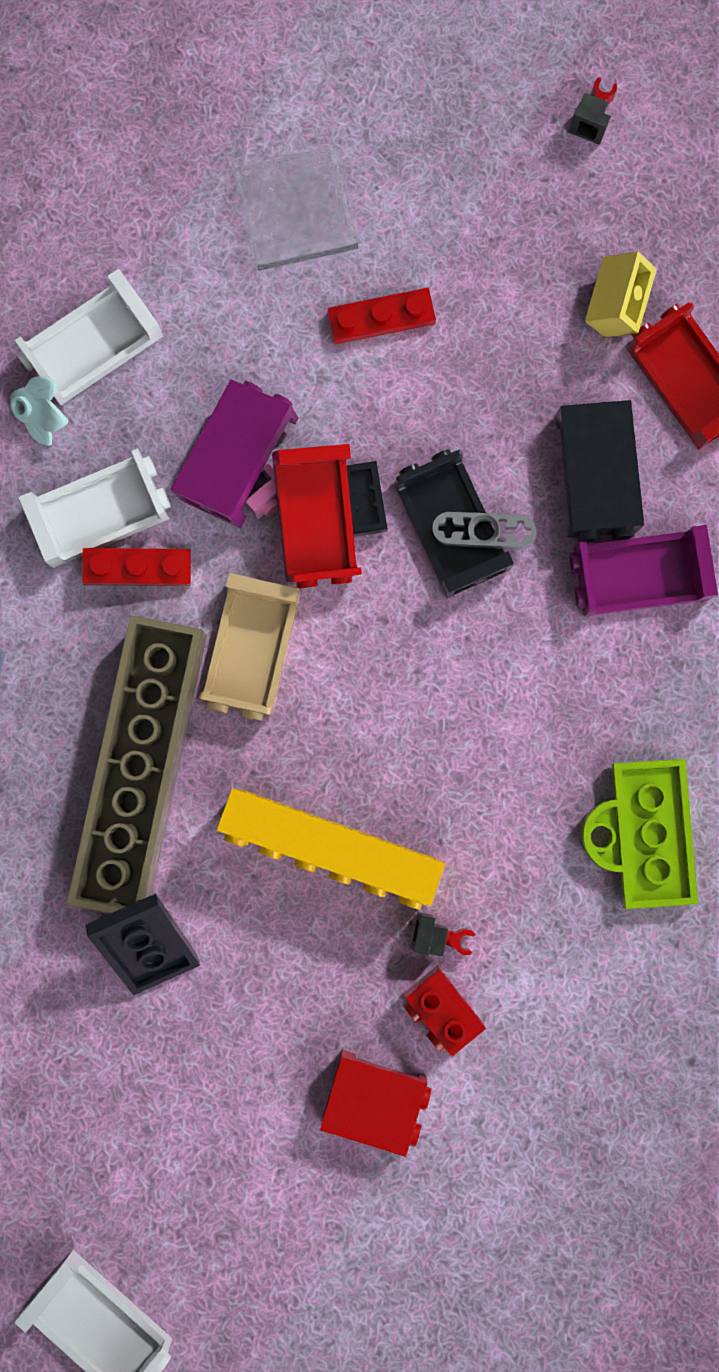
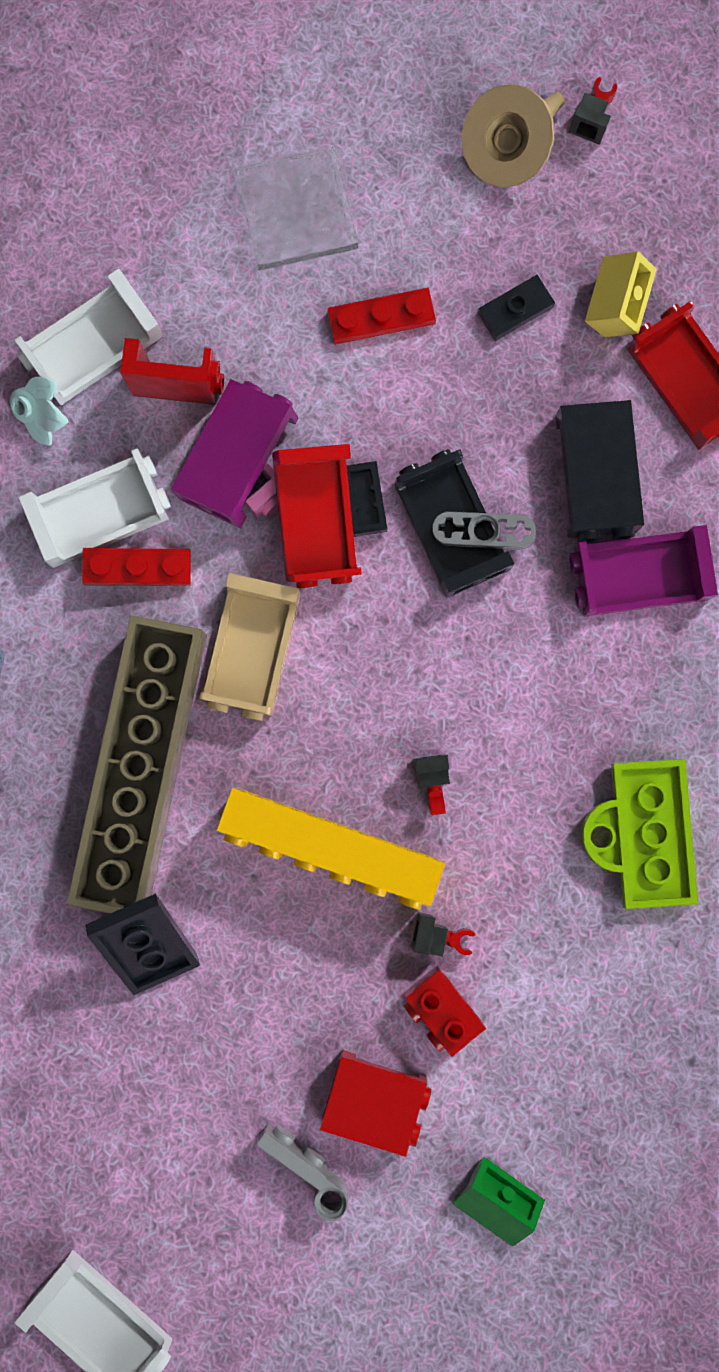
(170, 380): none -> red panel
(309, 1166): none -> light grey plate
(433, 773): none -> pearl dark grey piece
(500, 1203): none -> green panel
(509, 134): none -> tan piece
(516, 307): none -> black plate

